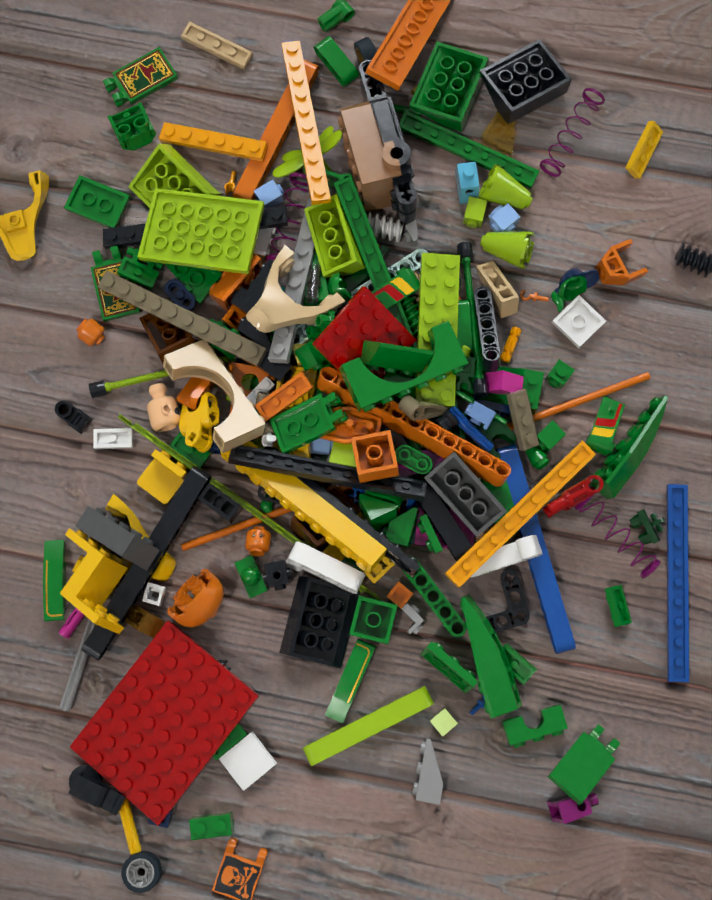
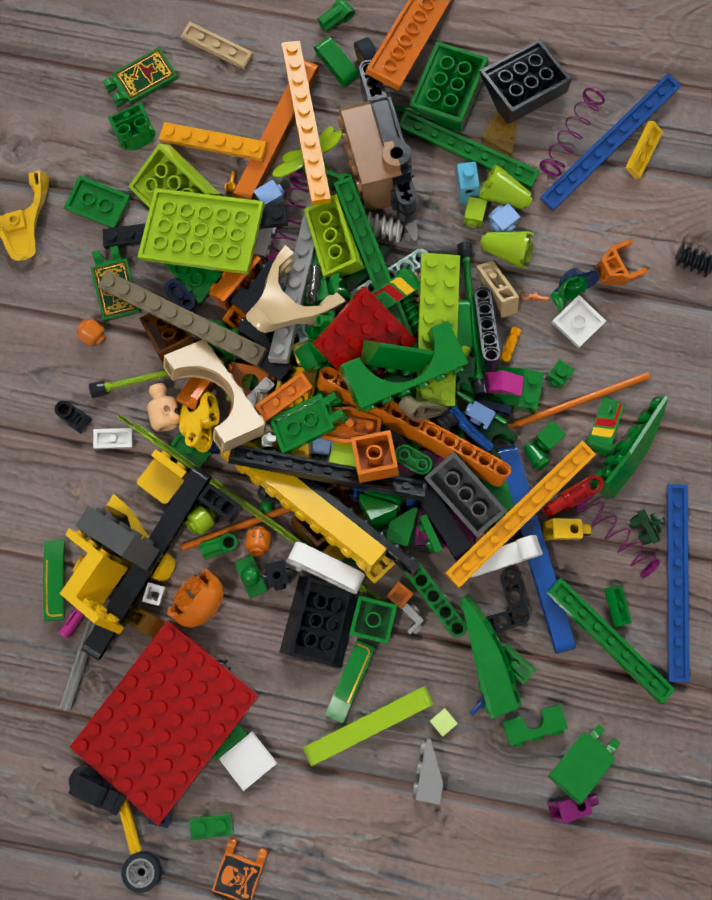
(137, 272): green plate -> none
(200, 520): none -> lime head
(218, 546): none -> green piece
(449, 667): green plate -> none
(522, 419): dark tan plate -> none
(564, 530): none -> yellow torso
(610, 142): none -> blue plate
(610, 641): none -> green plate

